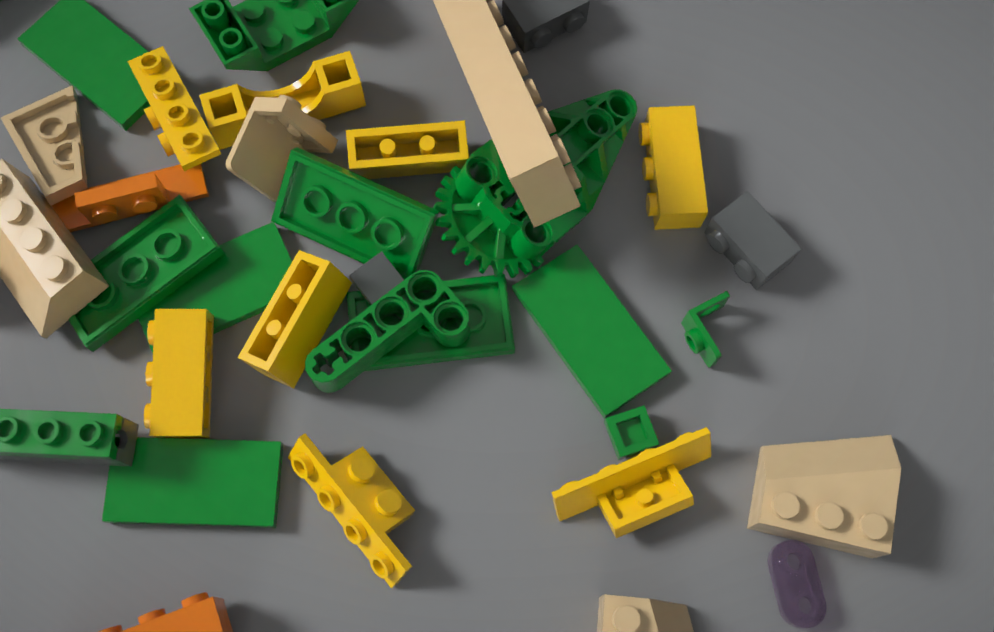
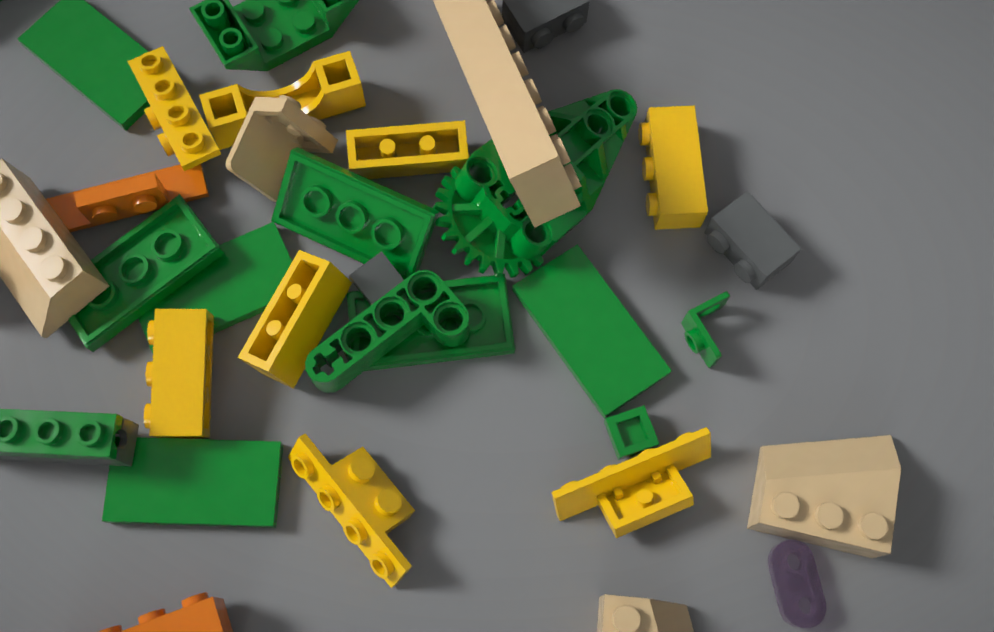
(51, 143): tan wing -> none

